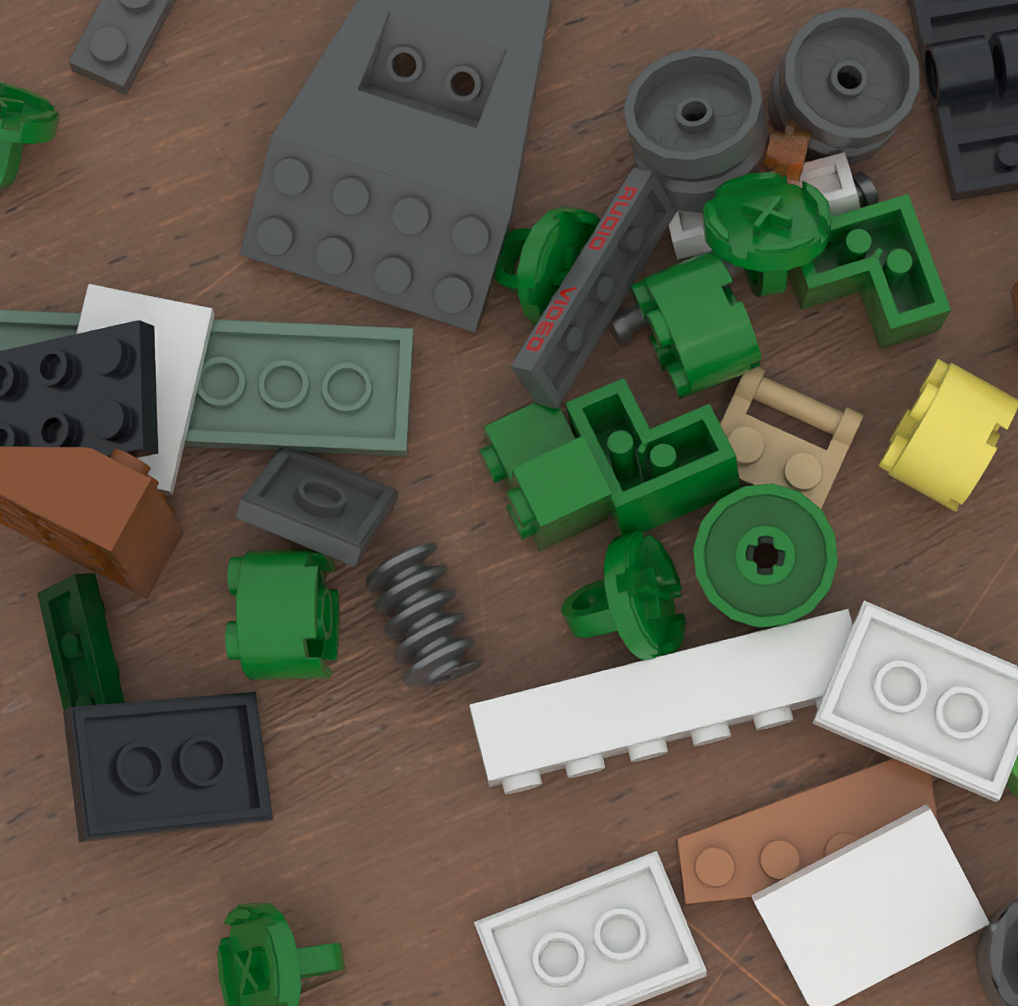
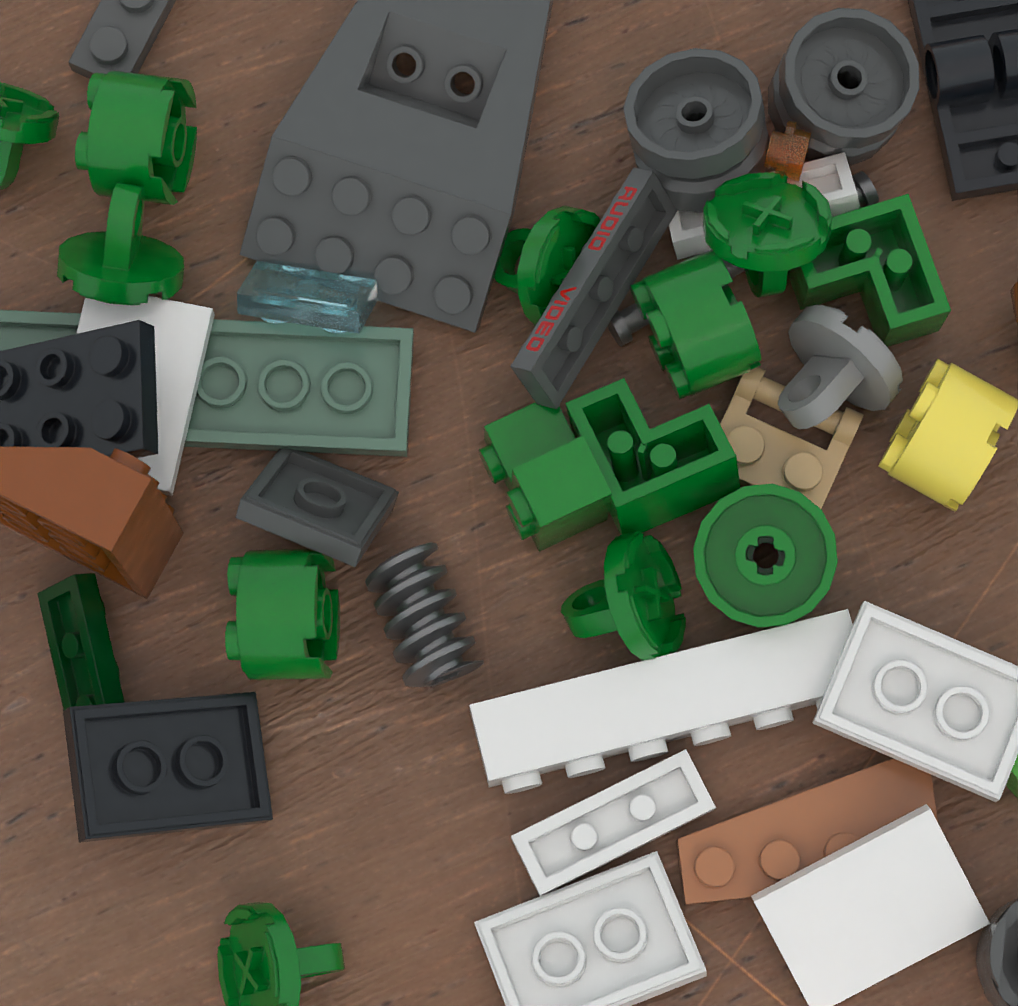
(121, 262): none -> green tile
(138, 134): none -> green brick
(307, 297): none -> clear light blue plate
(613, 822): none -> white plate
(836, 368): none -> light grey tile

